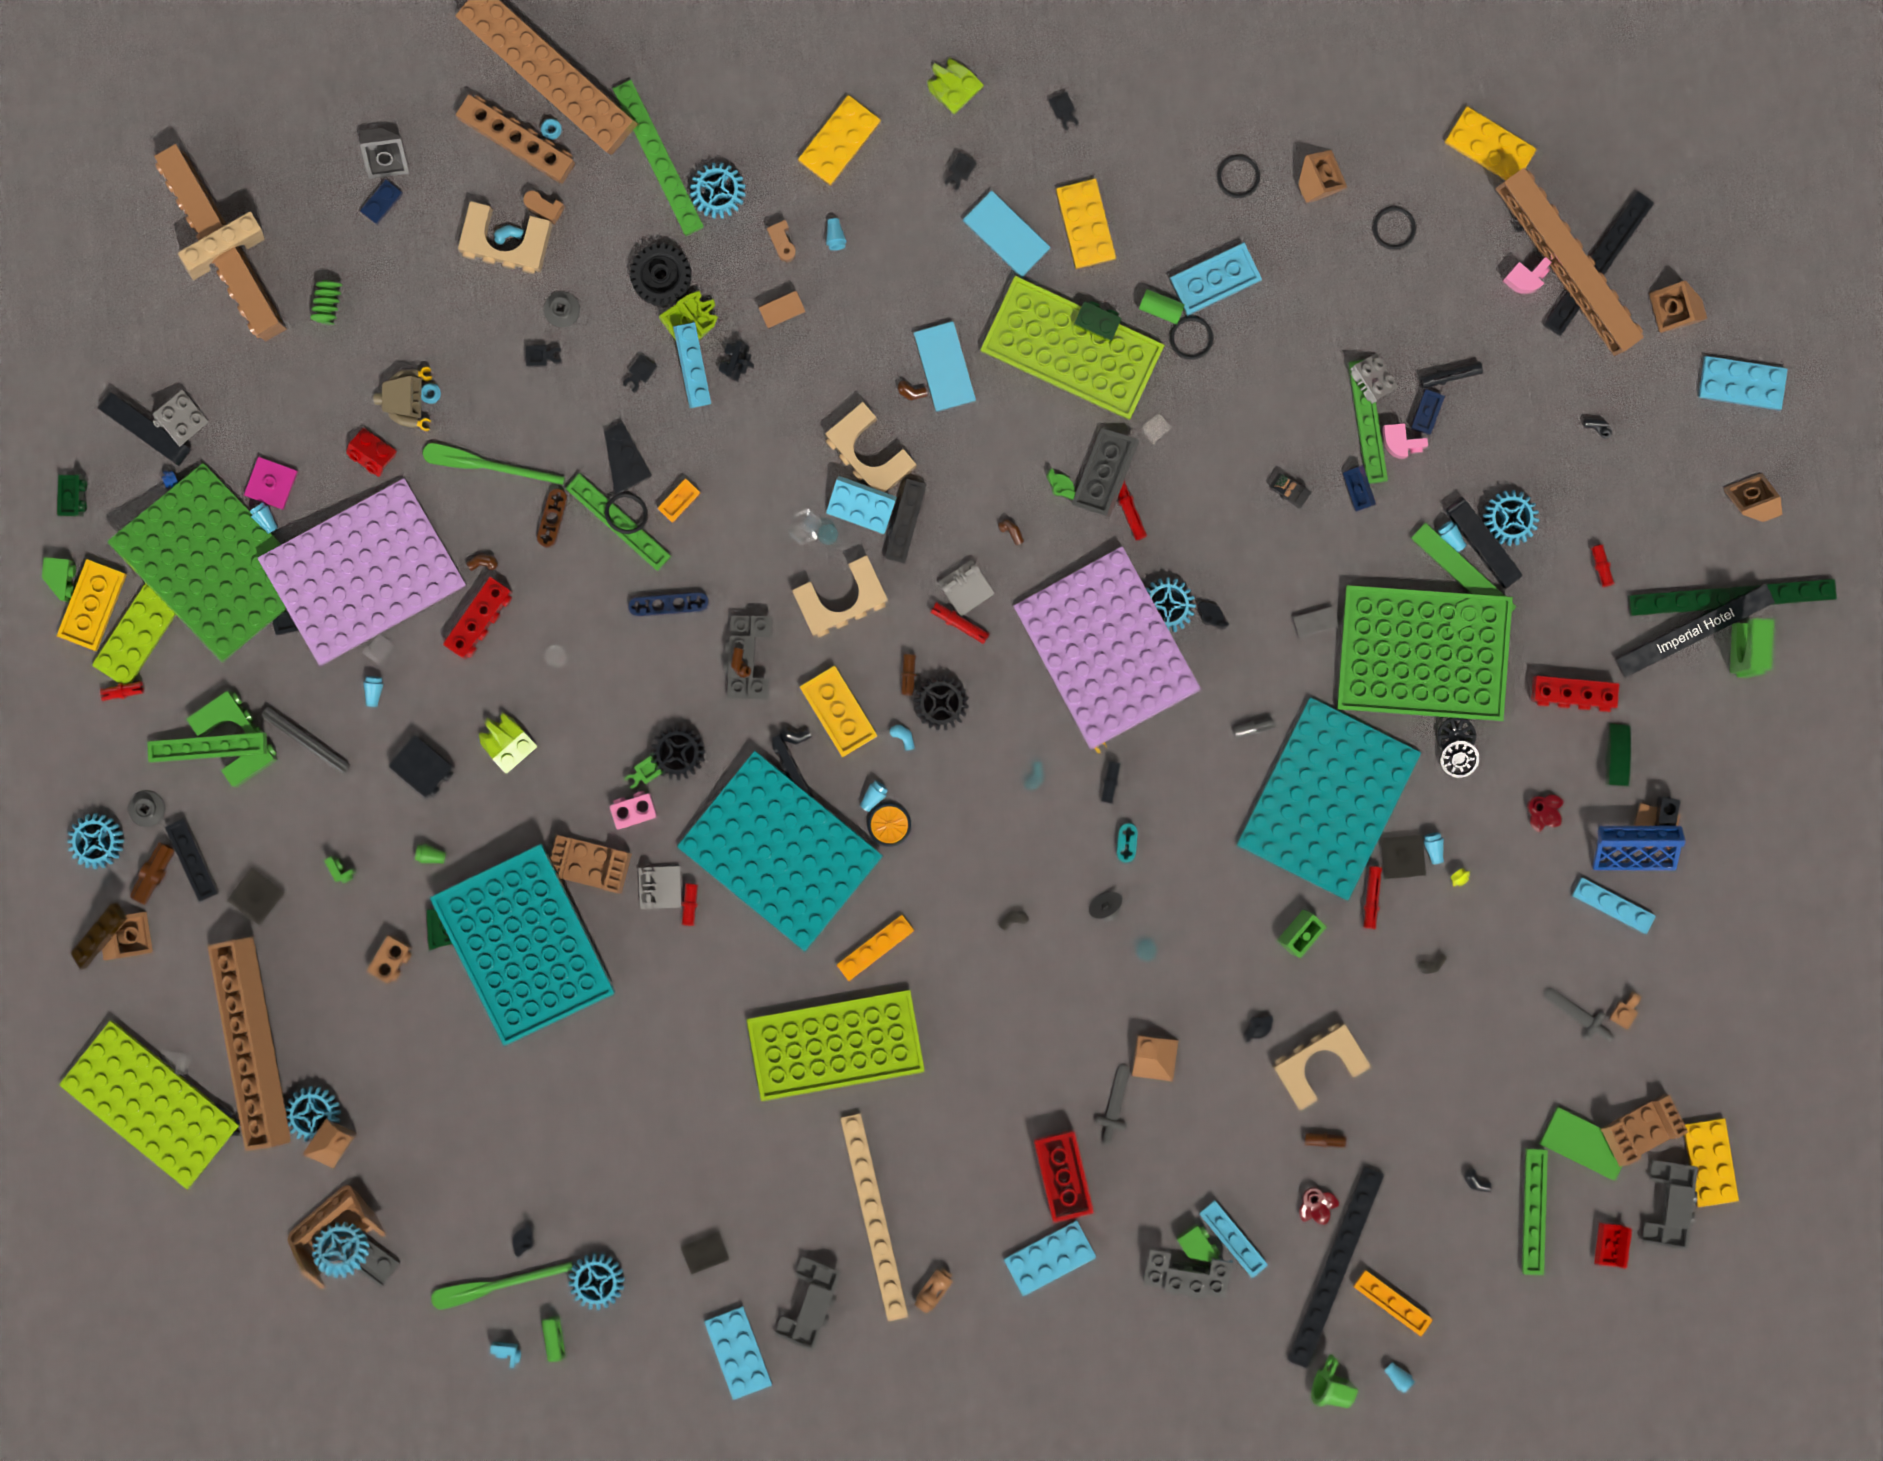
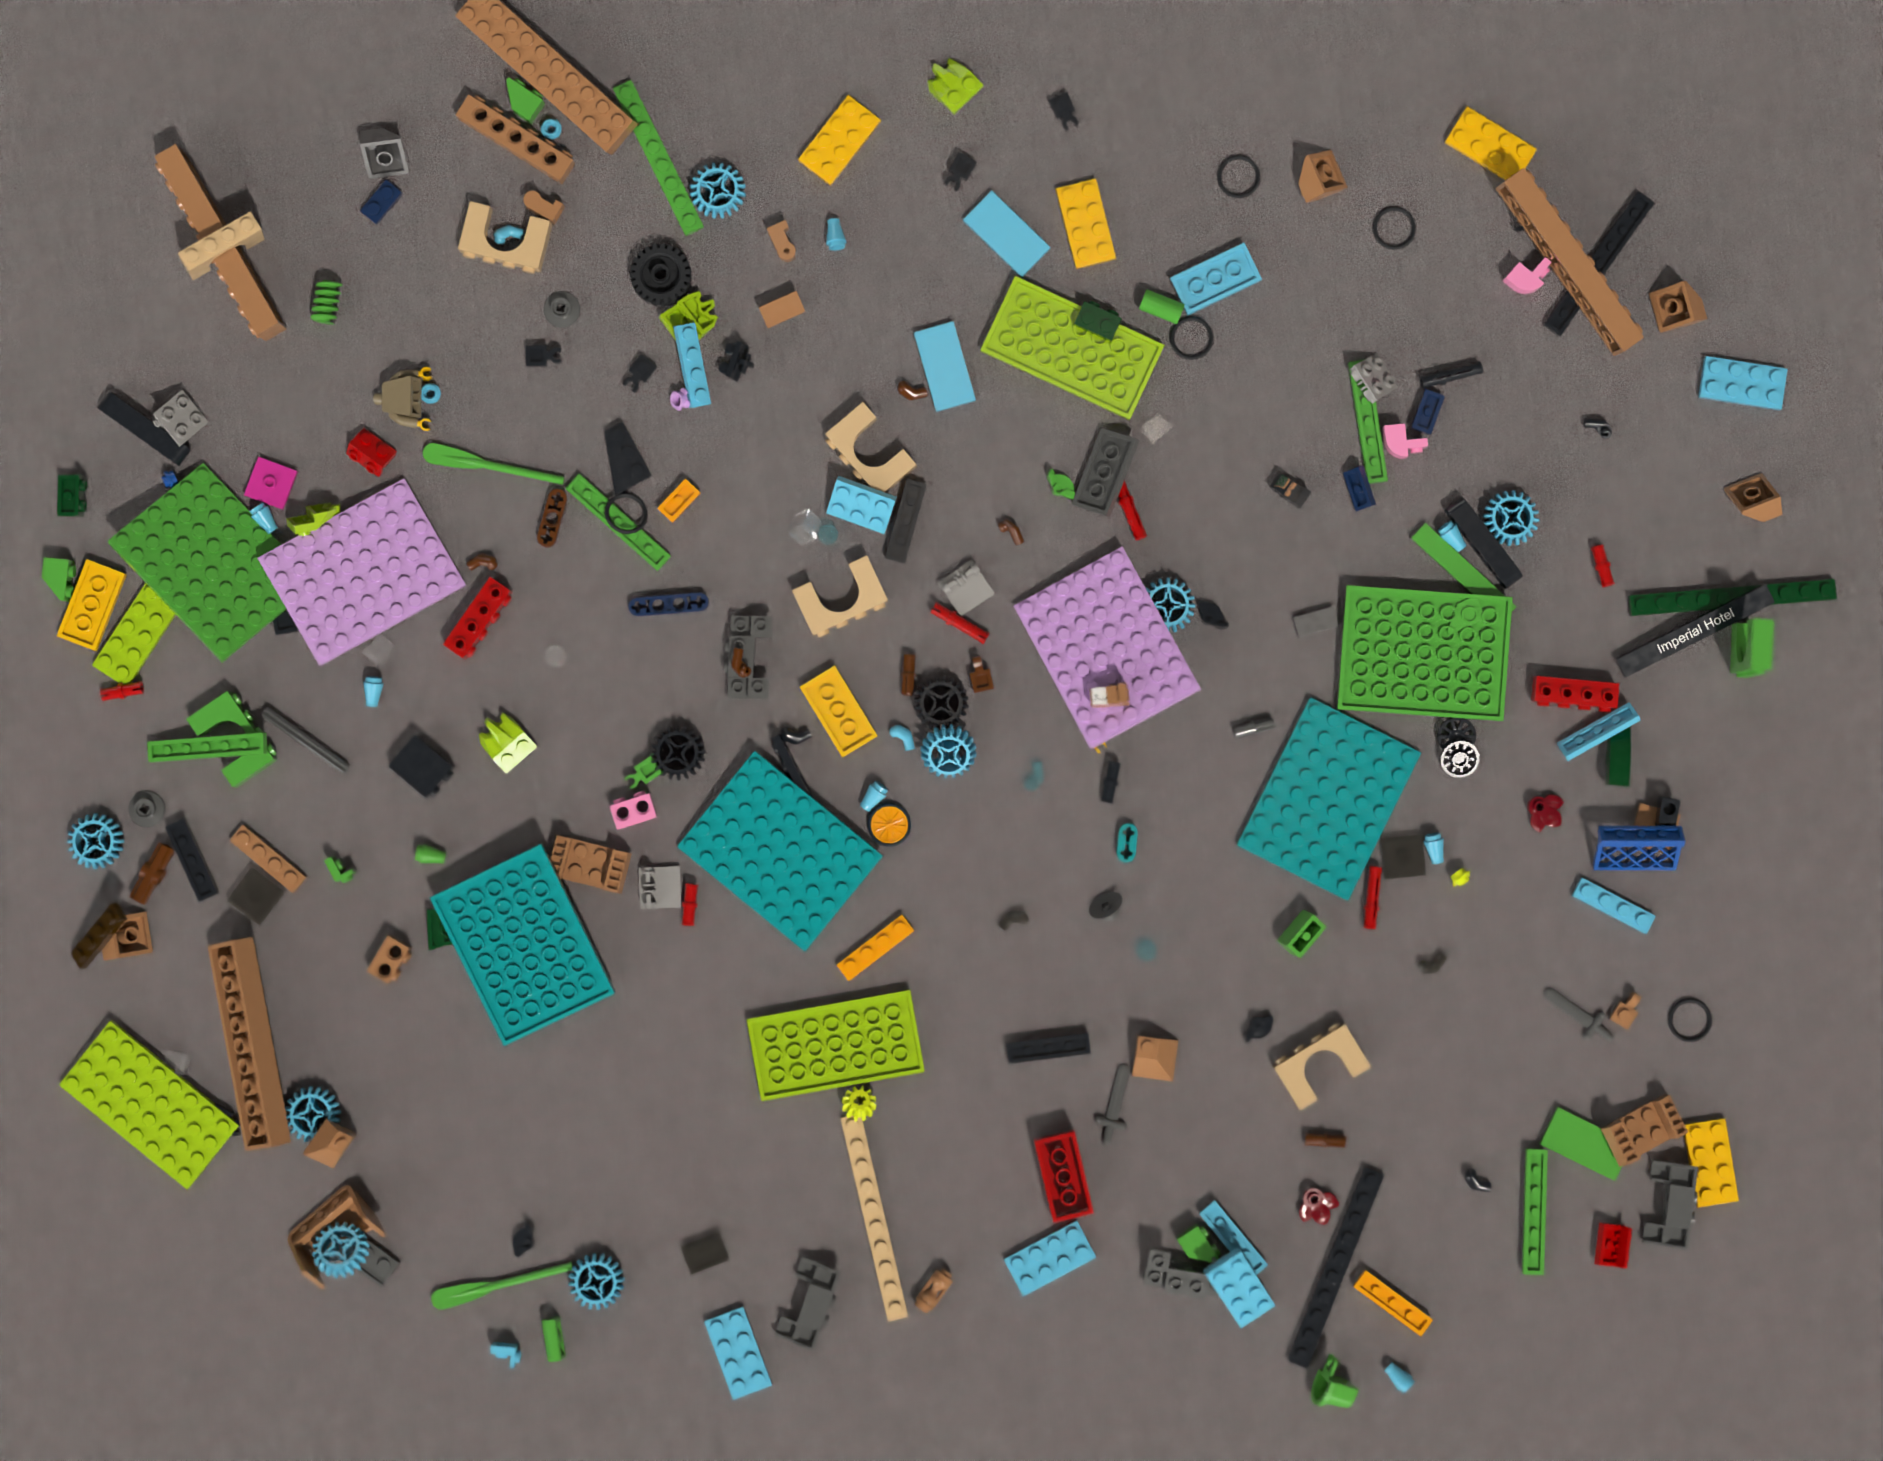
(268, 858): none -> medium nougat plate
(315, 517): none -> lime plate
(523, 102): none -> bright green slope
(679, 399): none -> lavender plate
(859, 1110): none -> neon yellow gear
(941, 763): none -> medium azure gear
(980, 679): none -> reddish brown plate
(1048, 1048): none -> black plate
(1109, 696): none -> medium nougat leg
(1239, 1287): none -> medium azure plate
(1598, 731): none -> medium azure plate
(1670, 1020): none -> black tyre

